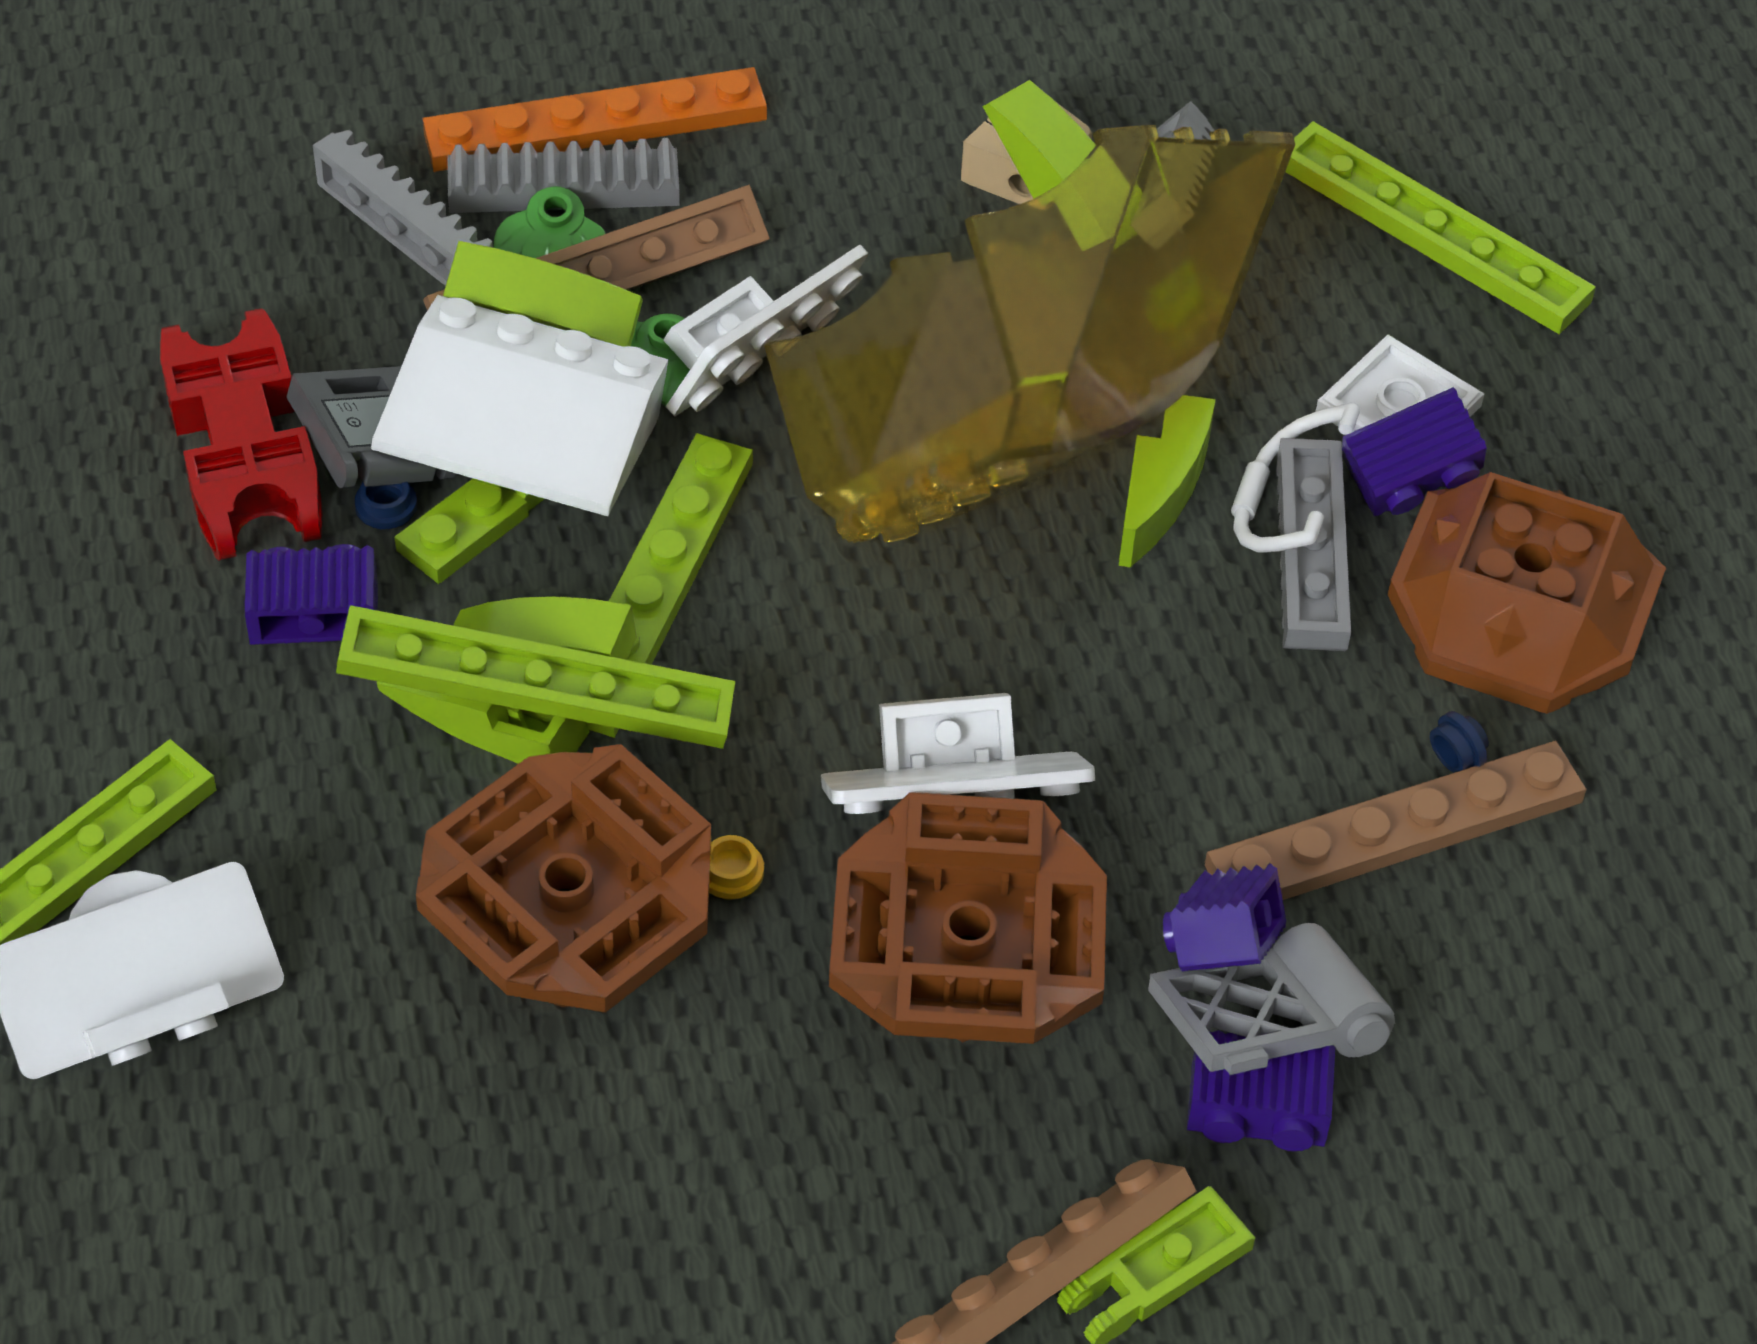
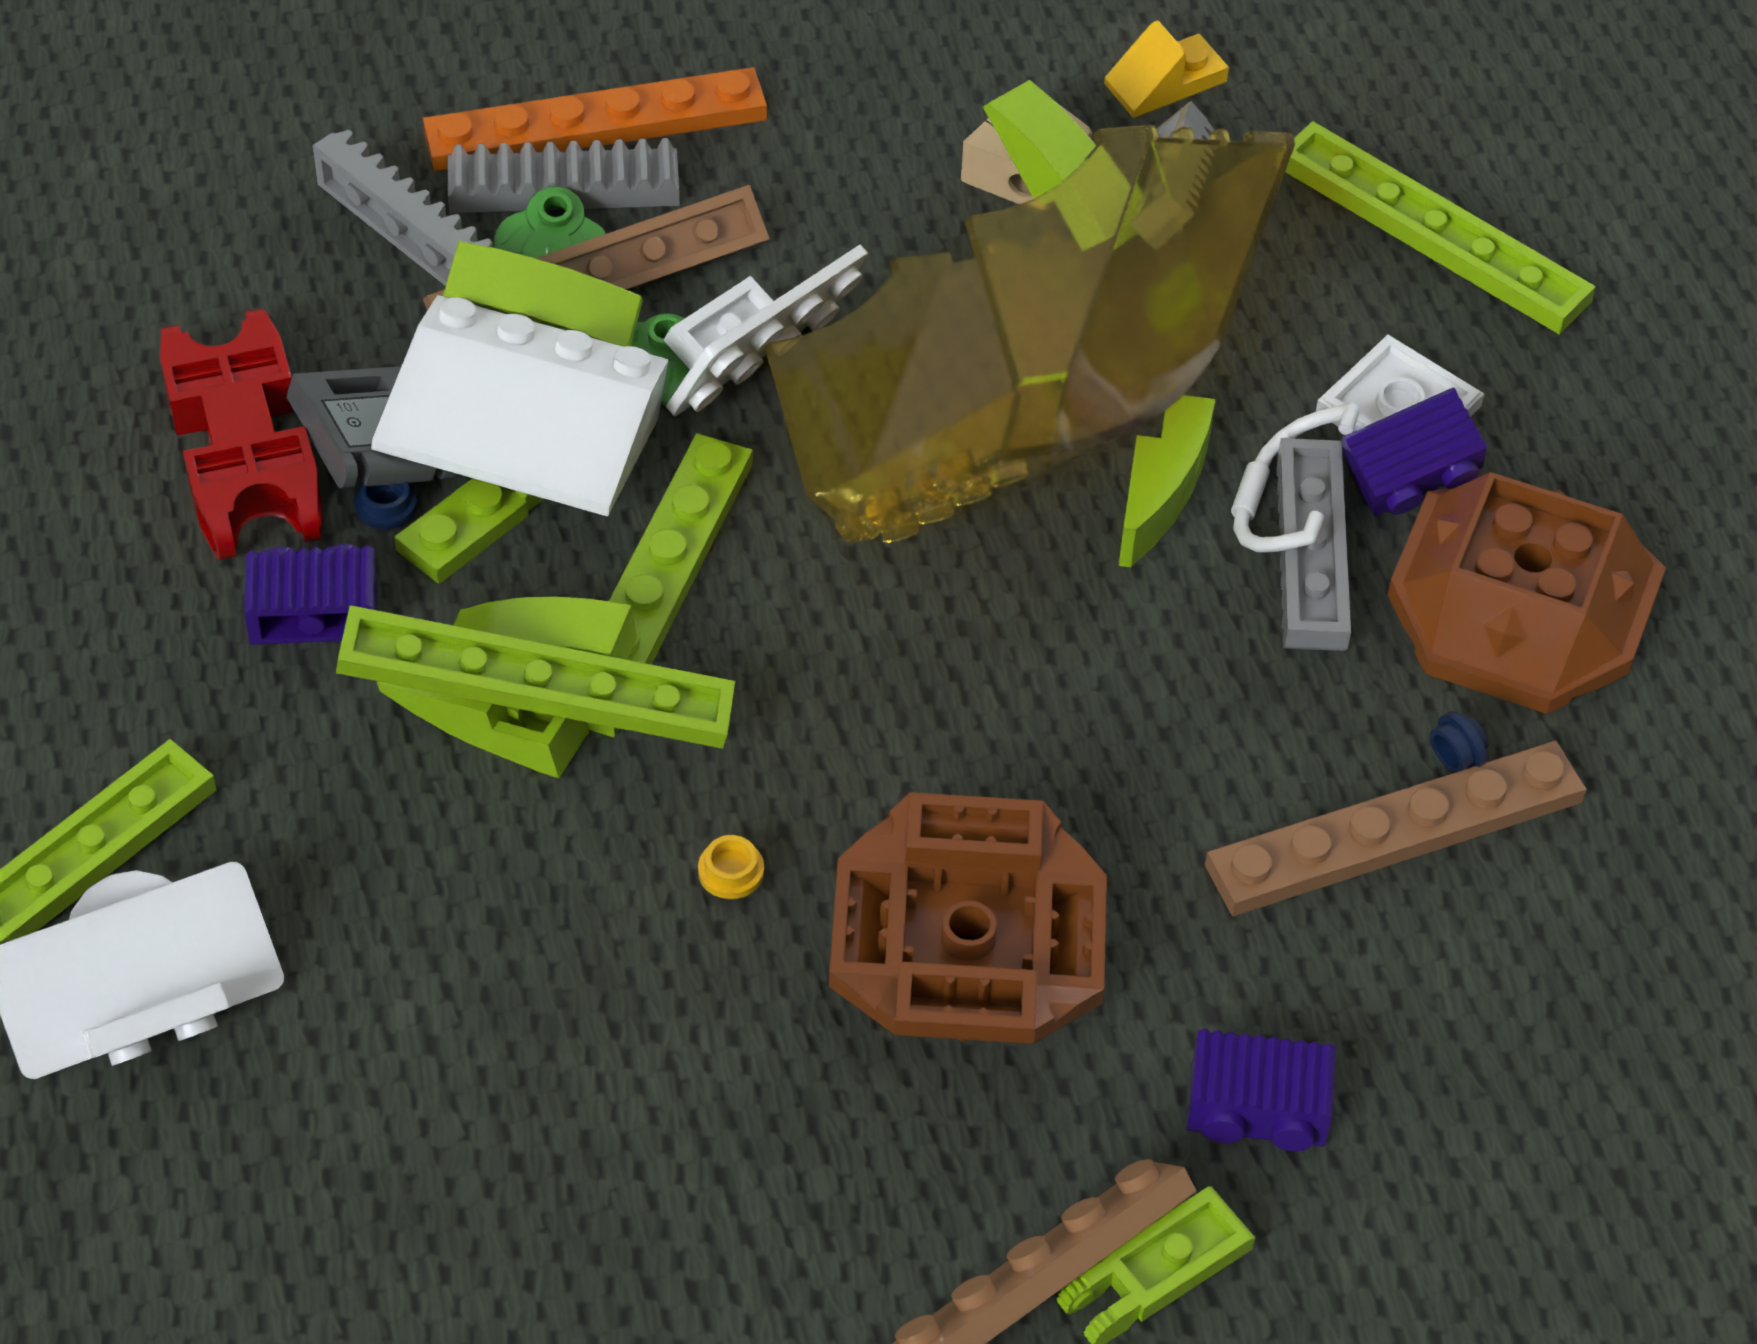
(582, 826): dark orange piece -> none
(950, 750): white bracket -> none
(1164, 70): none -> yellow slope
(1226, 919): dark purple brick -> none
(1309, 984): light grey piece -> none

